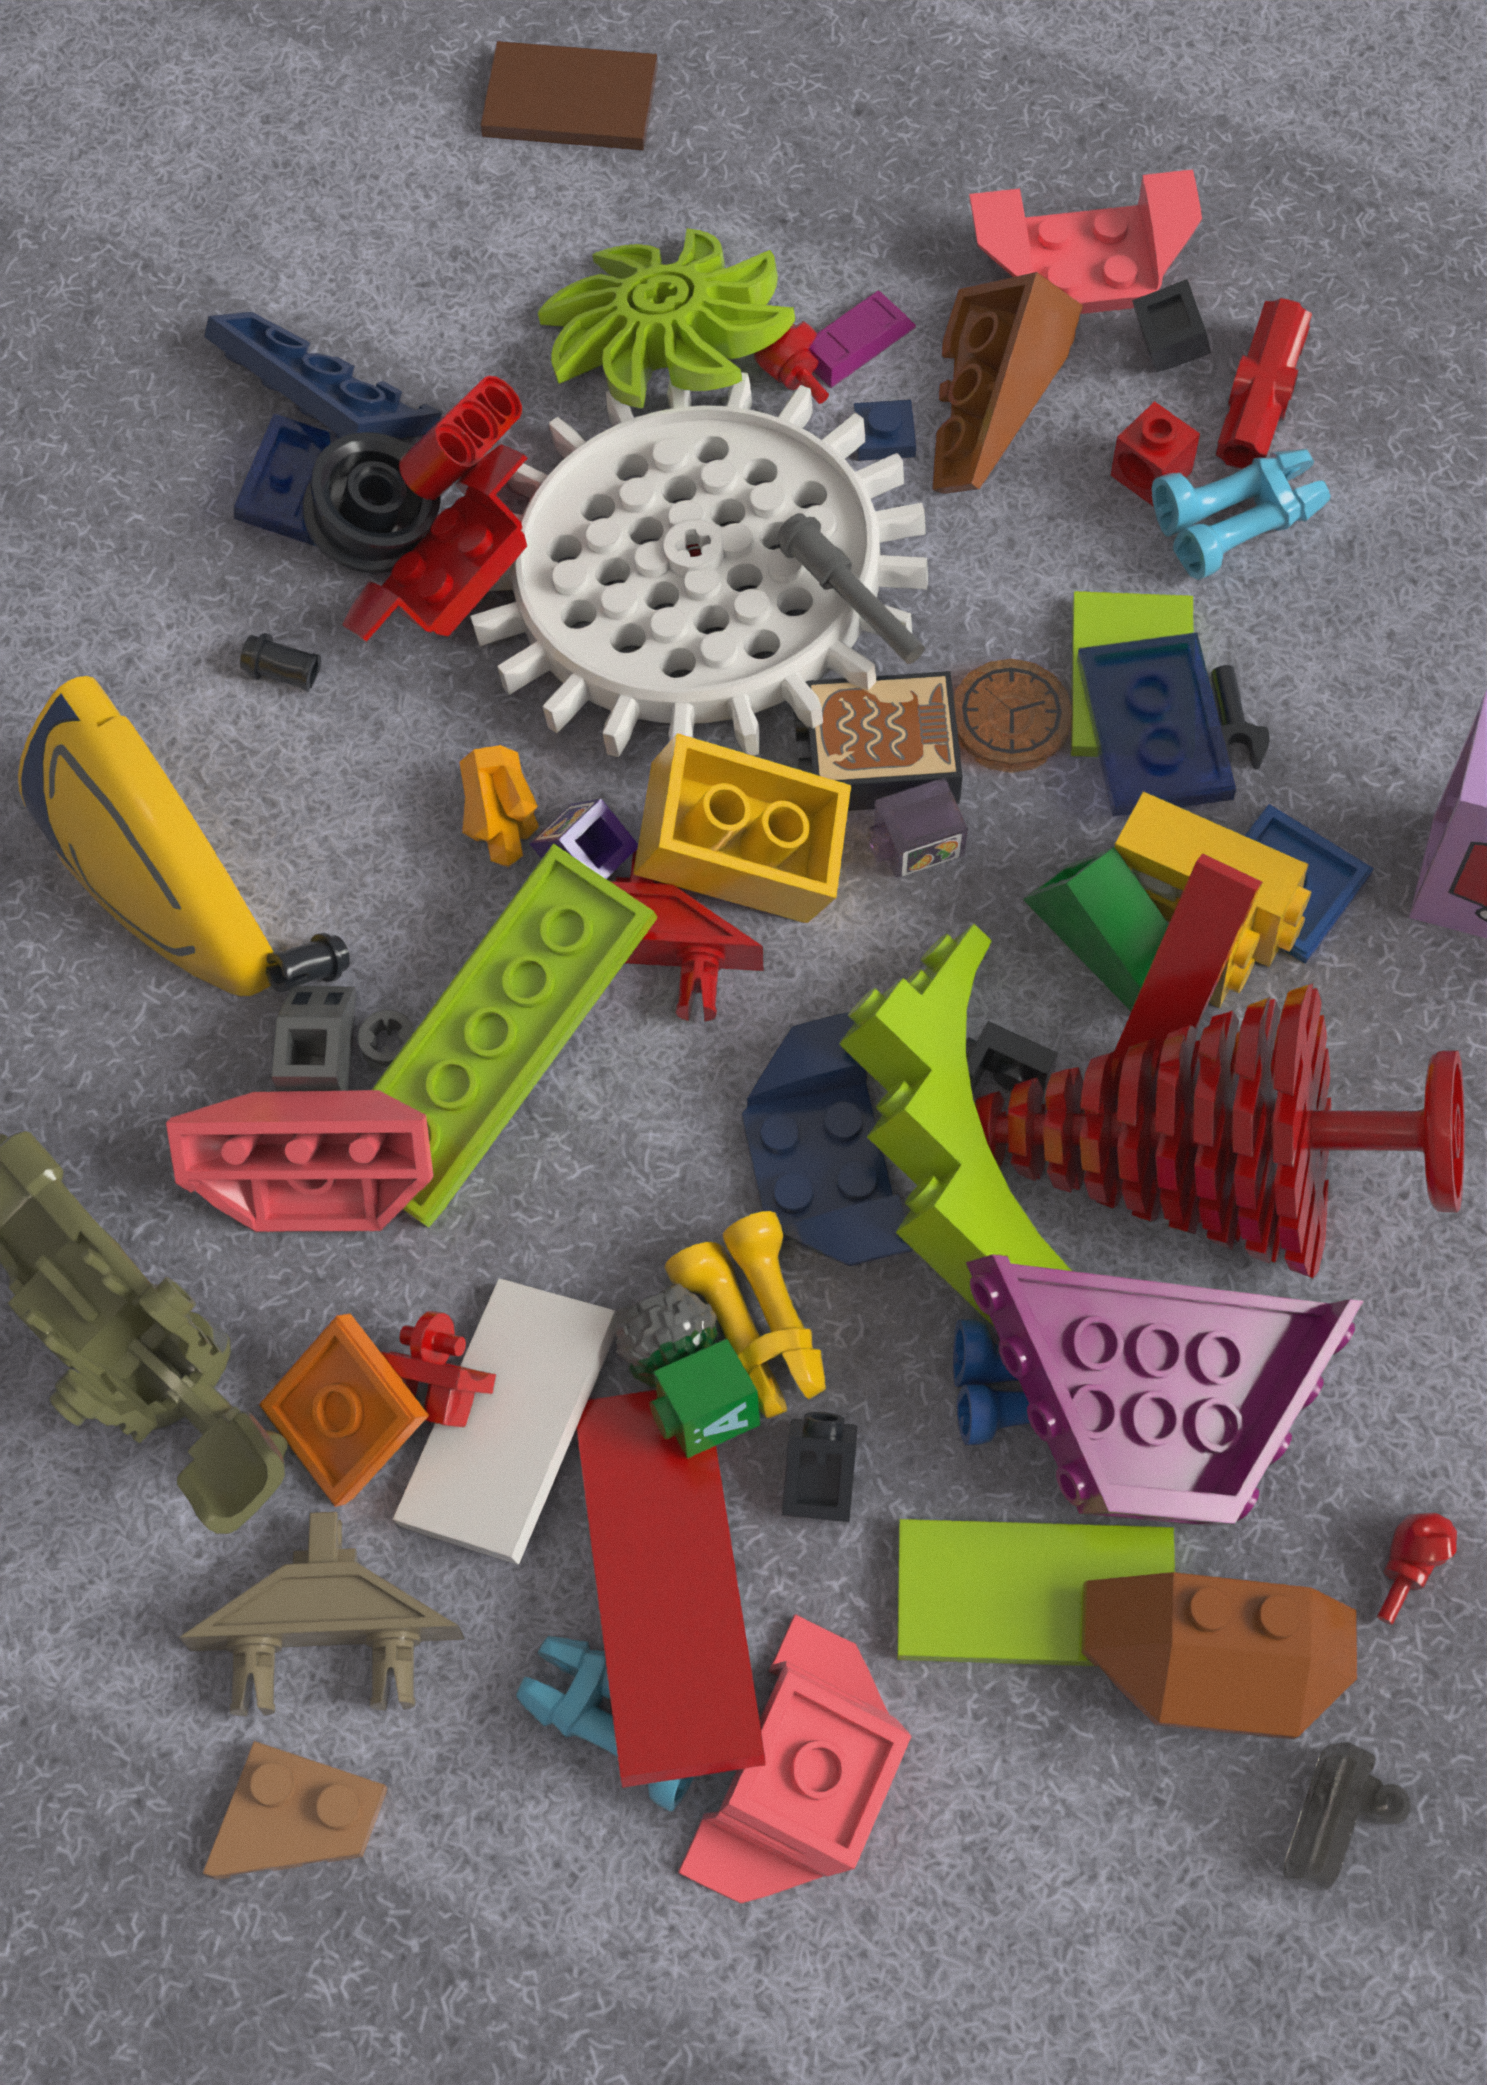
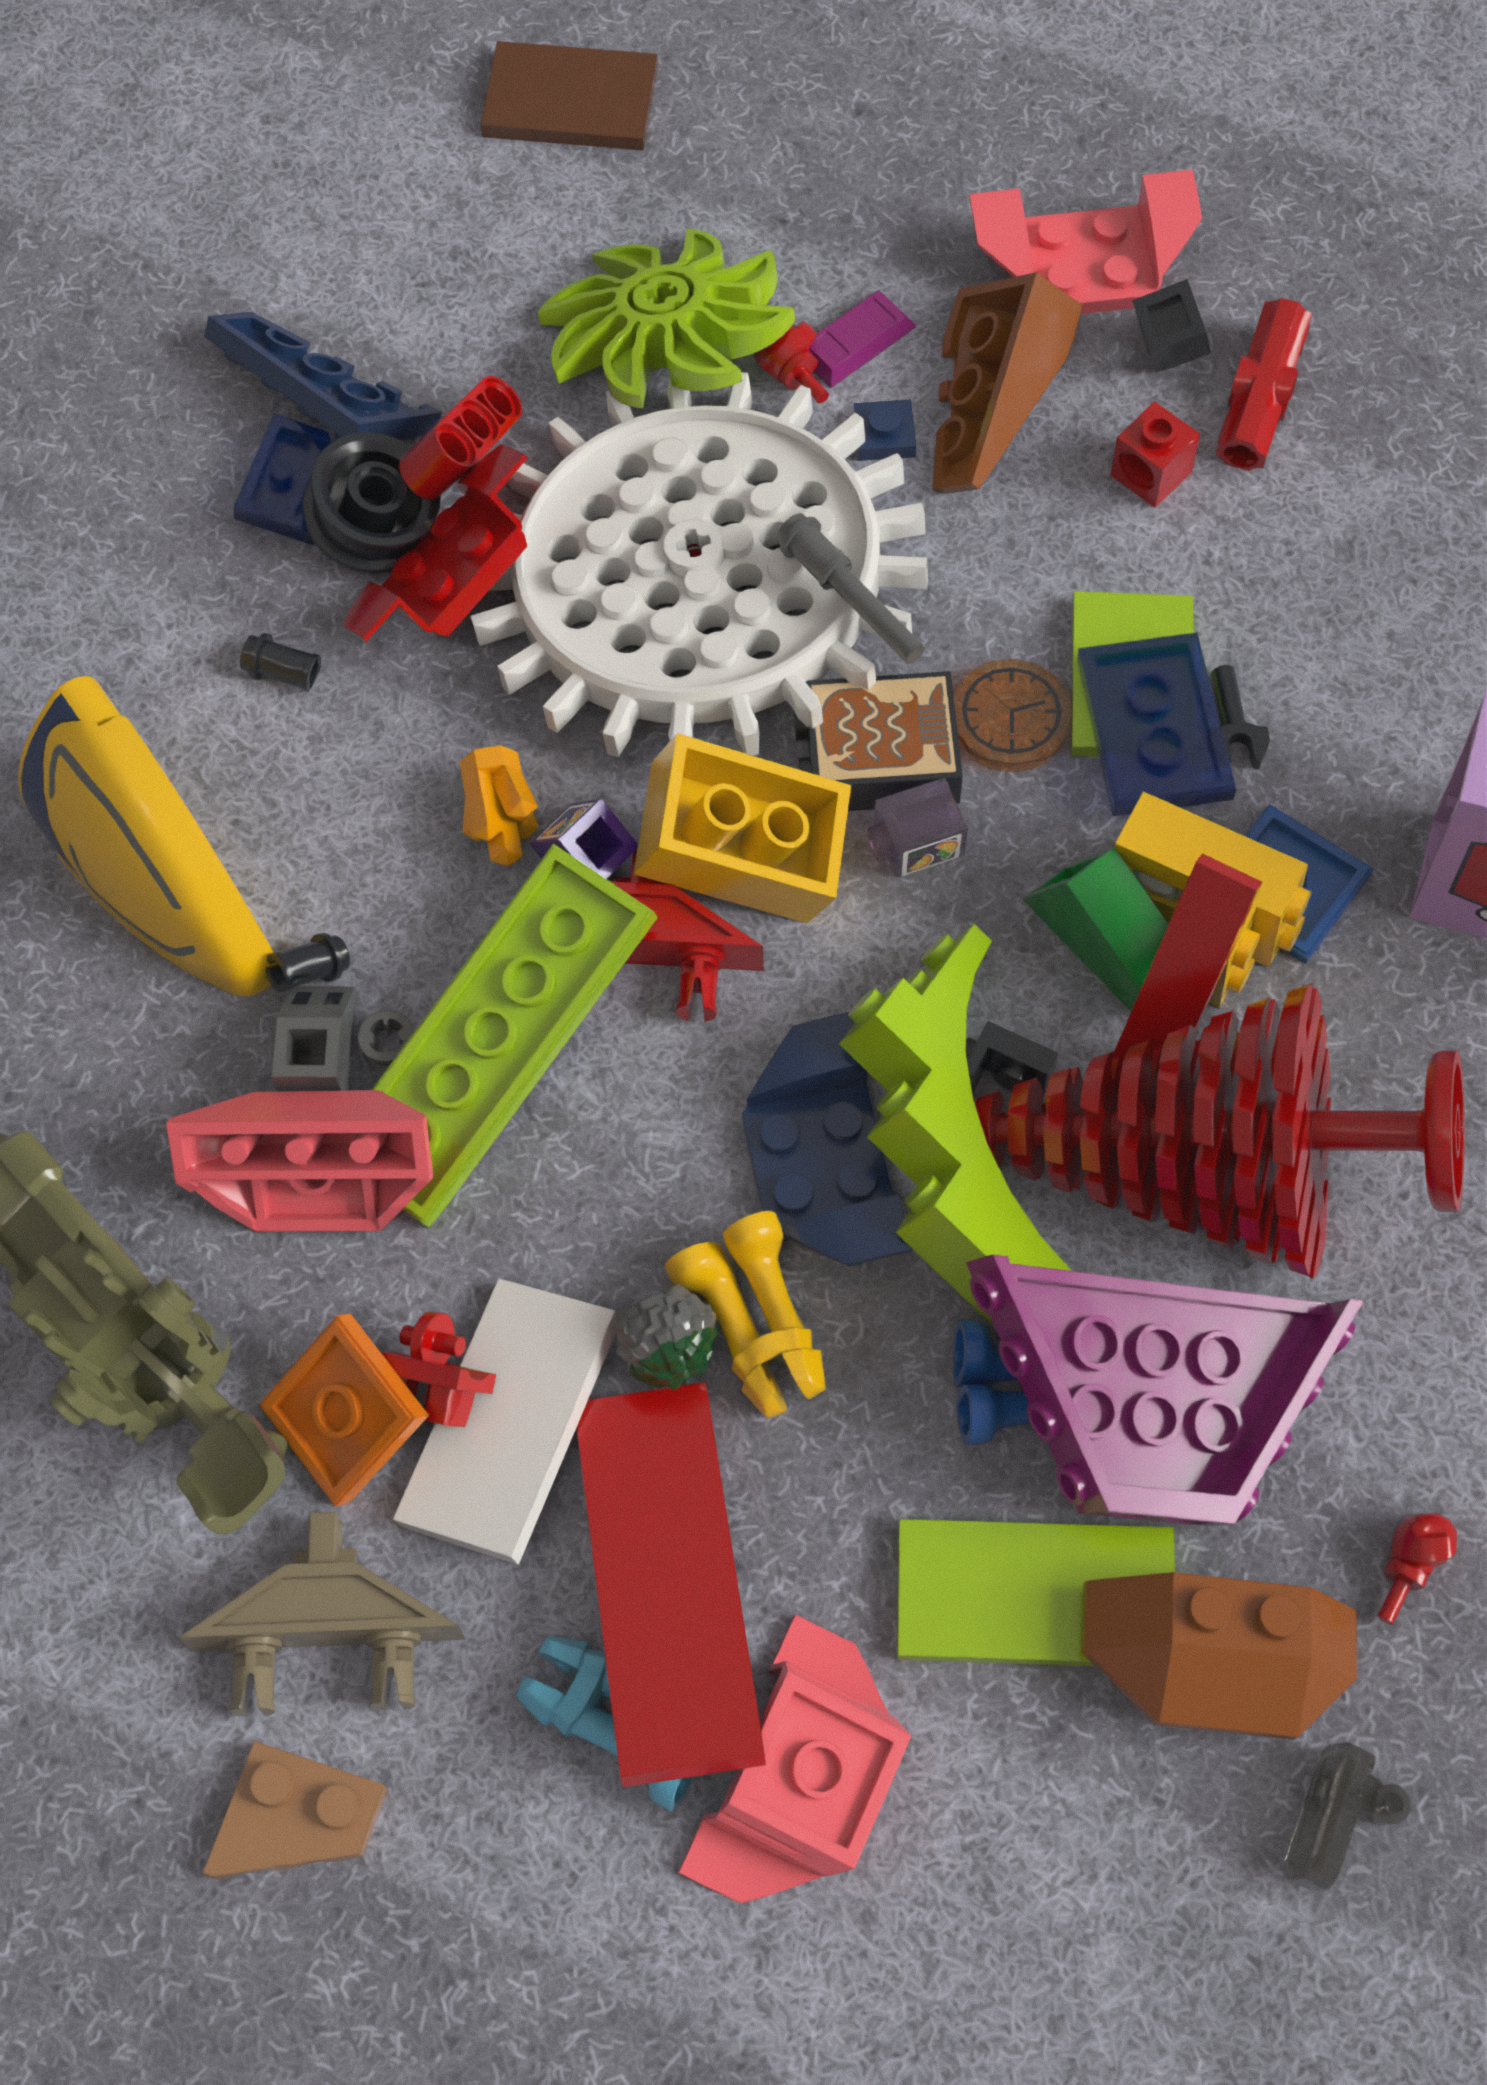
(705, 1399): green brick -> none
(820, 1467): black bracket -> none
(1266, 480): medium azure piece -> none

